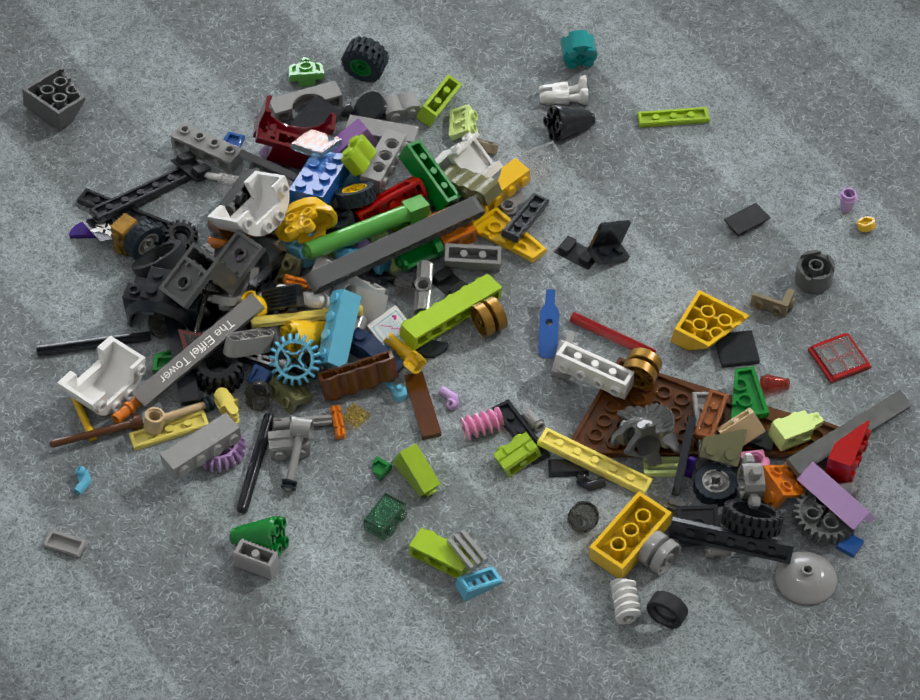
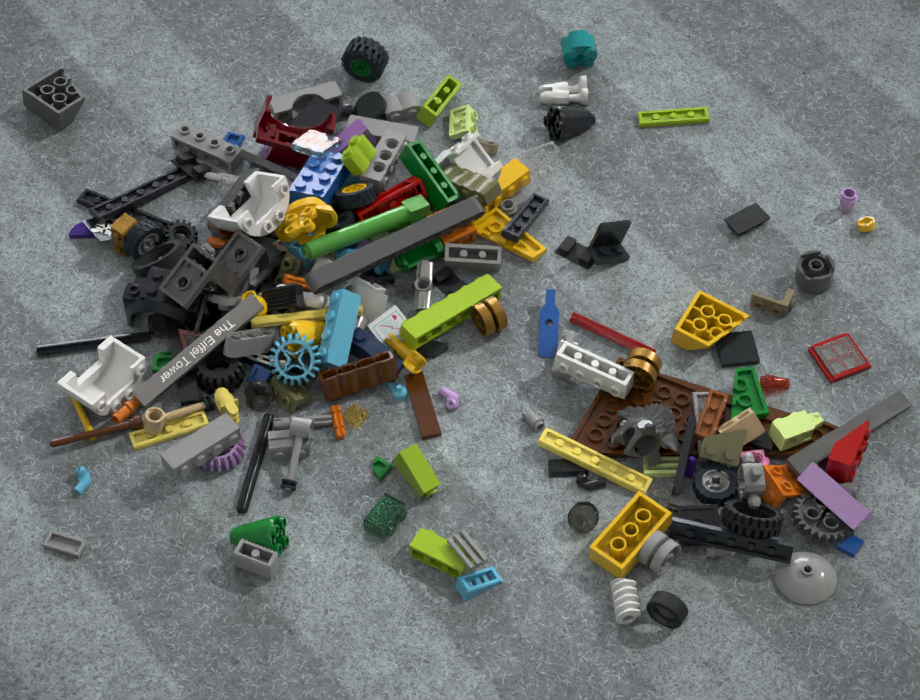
(306, 72): bright green plate -> none
(482, 422): bright pink piece -> none
(516, 425): black tile -> none
(517, 454): lime brick -> none

